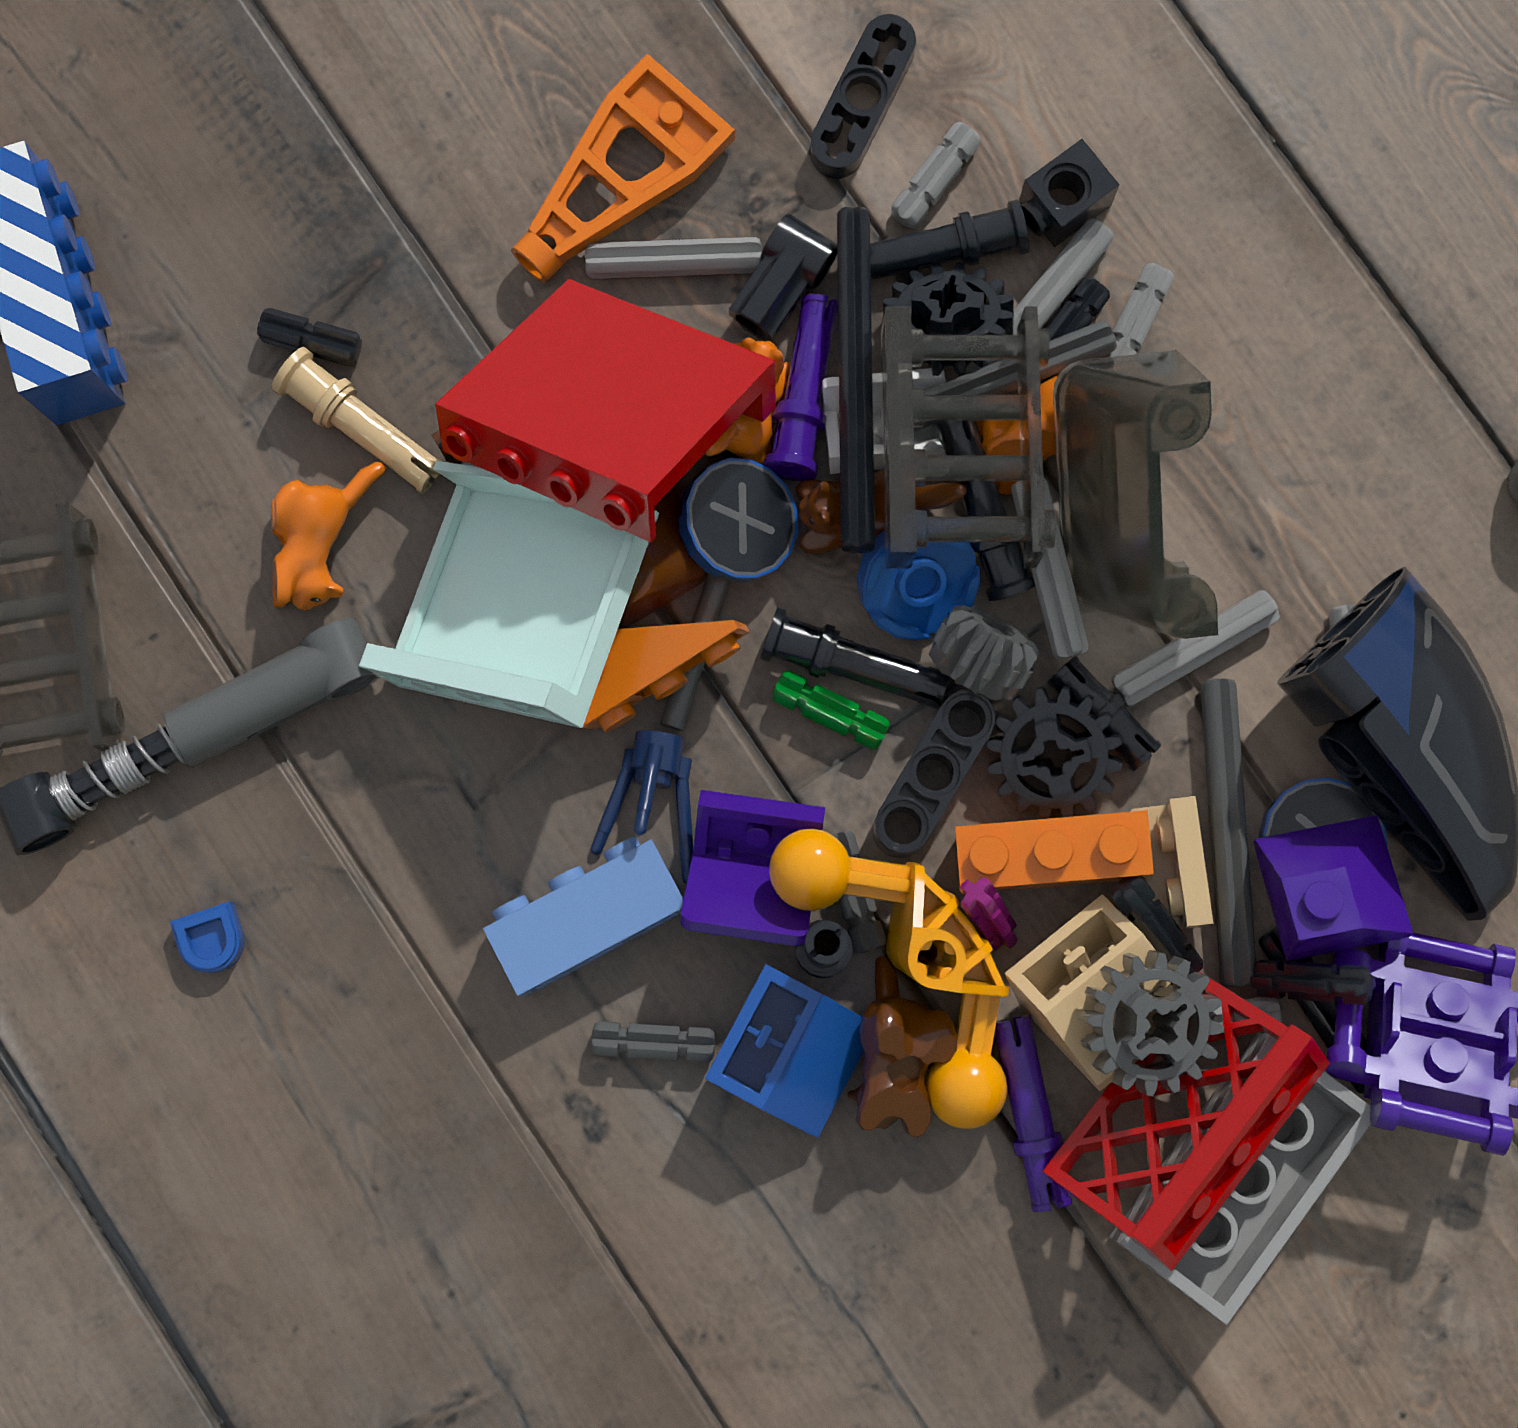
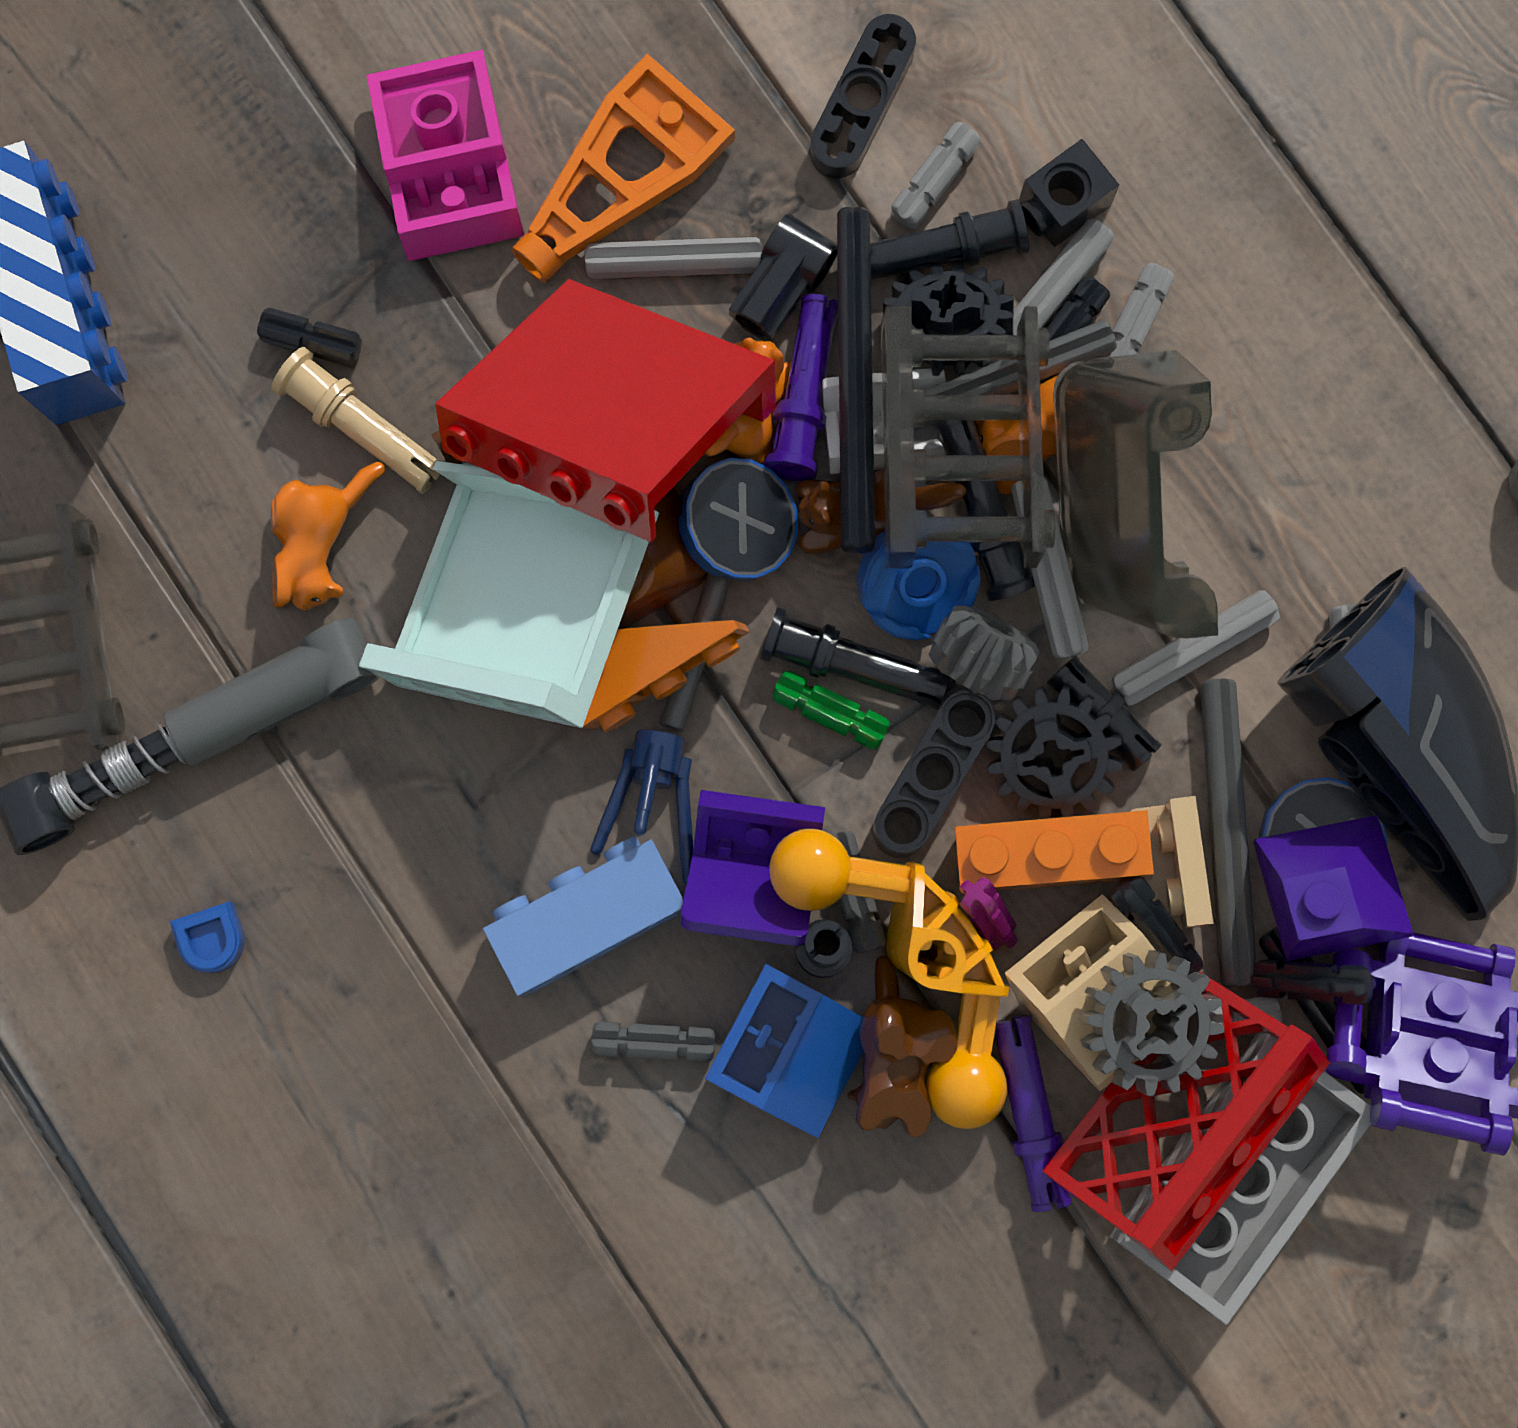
(444, 155): none -> dark pink slope

